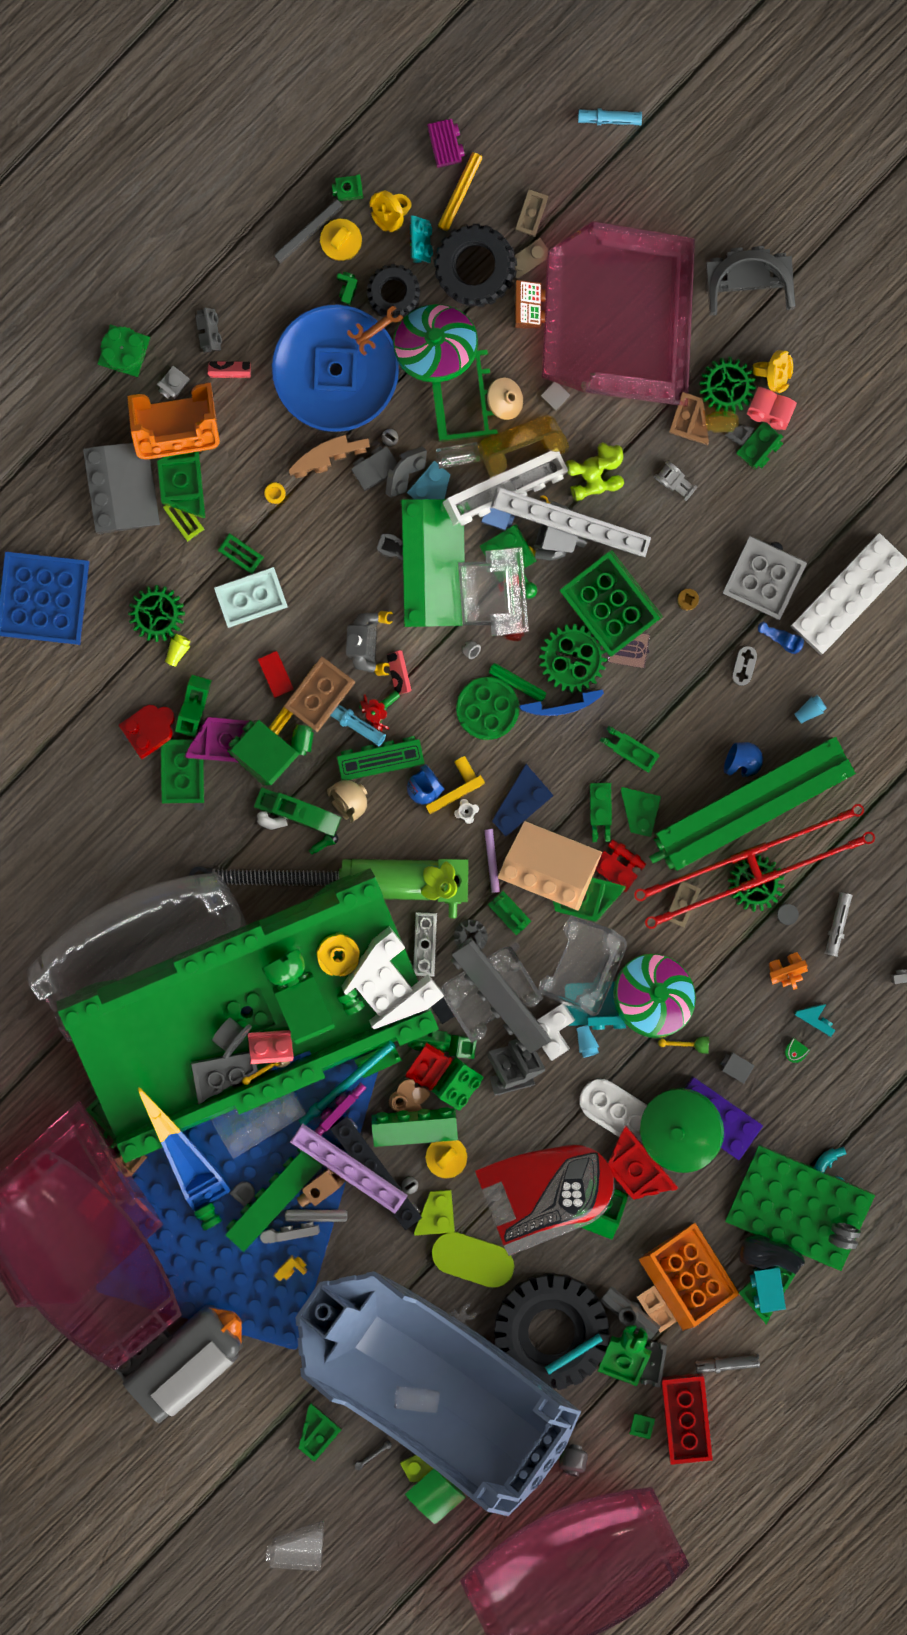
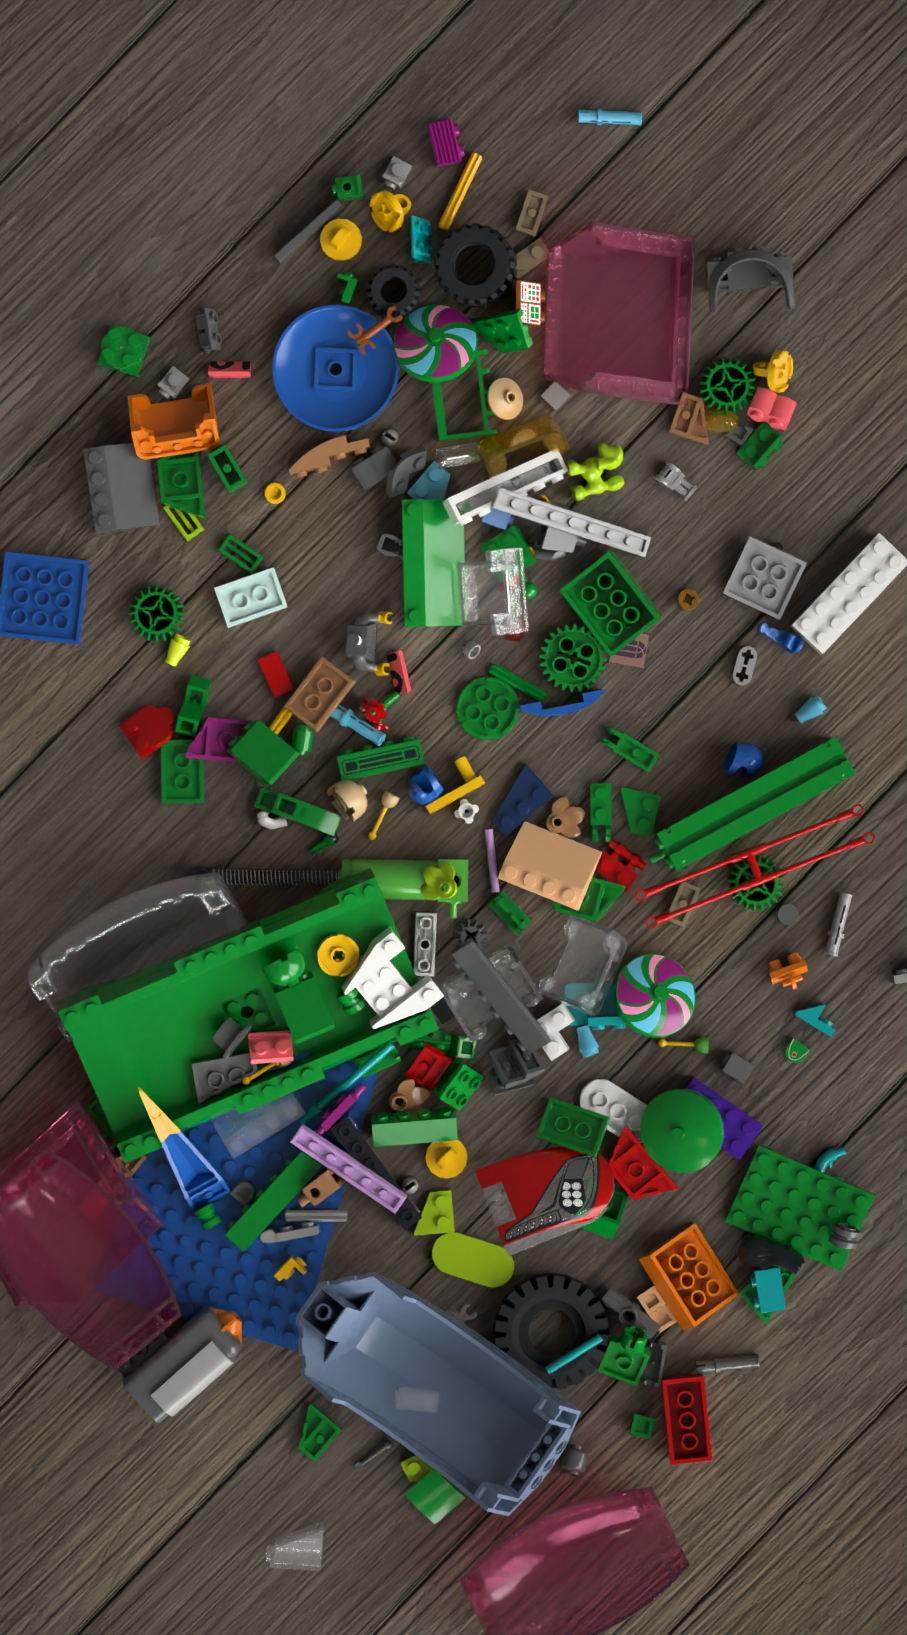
(227, 469): none -> green brick
(389, 801): none -> hinge
(396, 173): none -> light grey bracket
(504, 330): none -> green wing
(567, 816): none -> medium nougat plate
(572, 1127): none -> green plate

